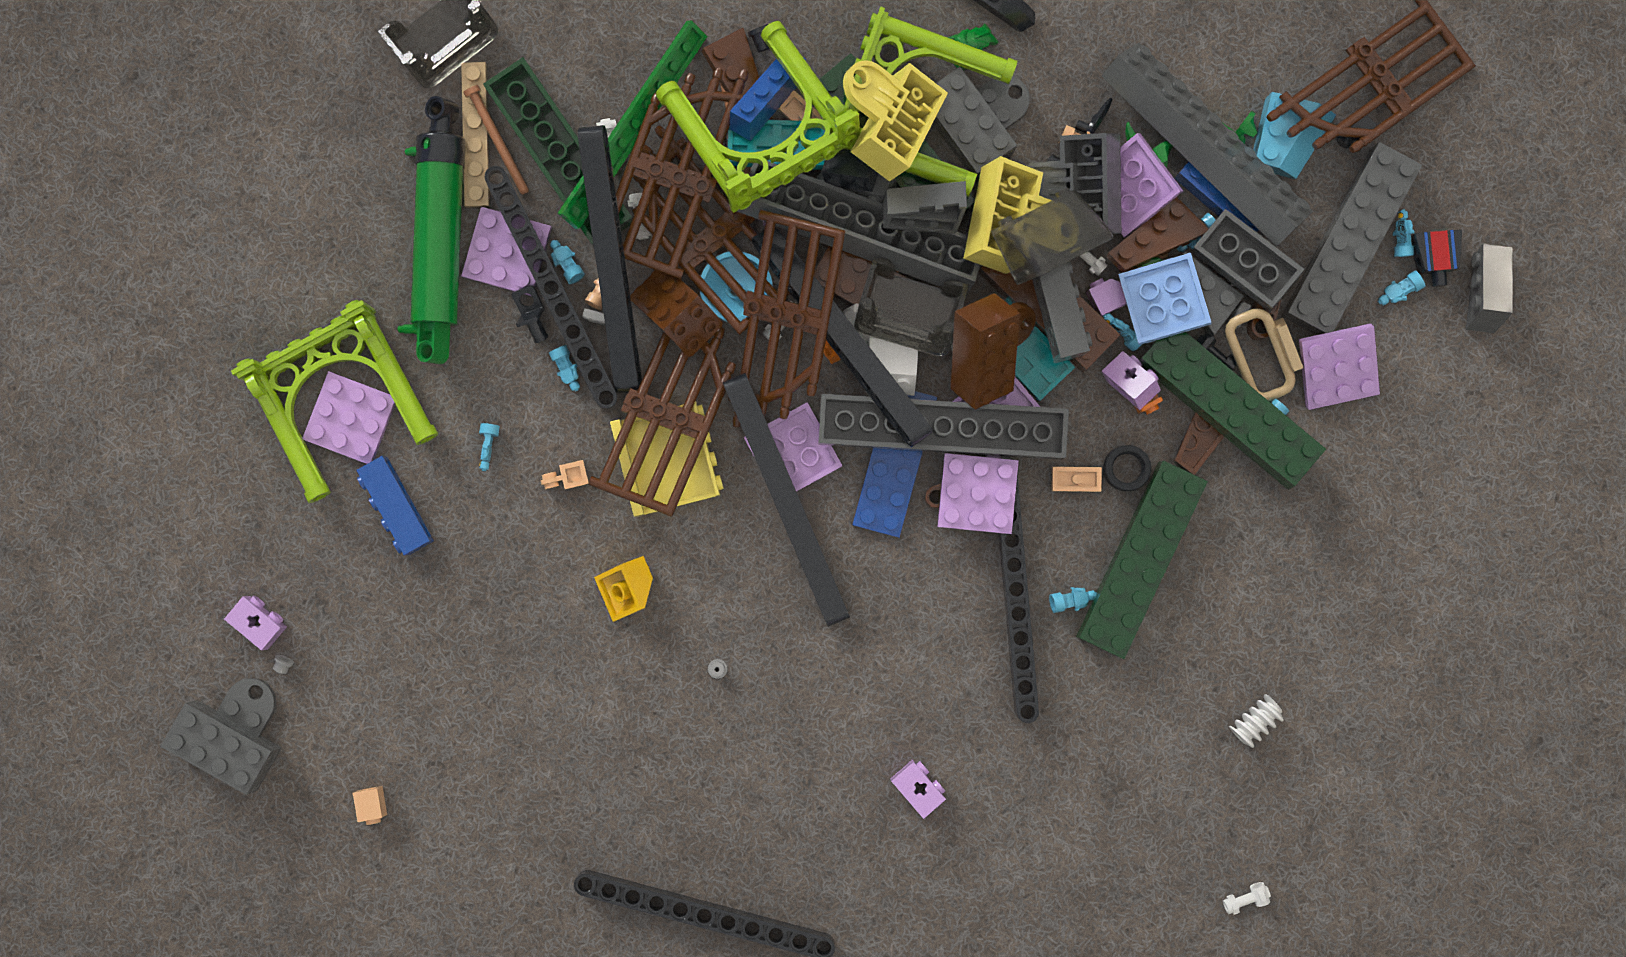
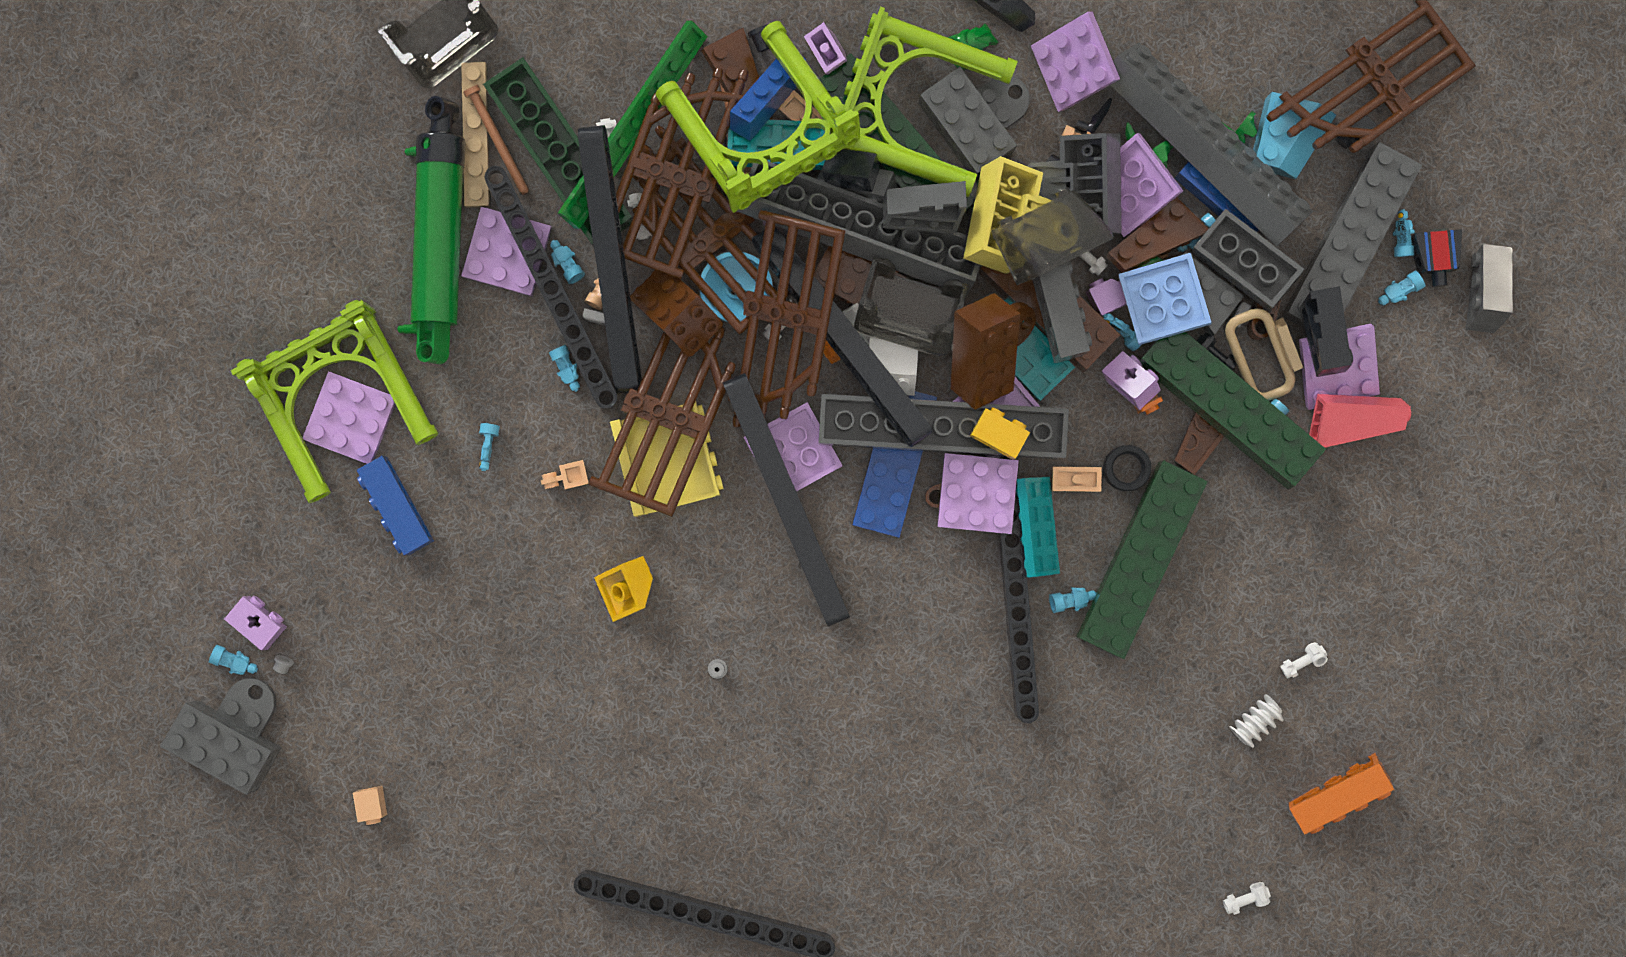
(237, 663): none -> medium azure piece
(531, 314): black bracket -> none
(826, 48): none -> lavender slope
(898, 112): light yellow brick -> none
(922, 802): lavender brick -> none
(1000, 433): none -> yellow brick
(1038, 526): none -> teal plate
(1075, 61): none -> lavender plate
(1314, 654): none -> white bar
(1326, 331): none -> black wedge
(1342, 795): none -> orange wedge
(1353, 418): none -> coral slope

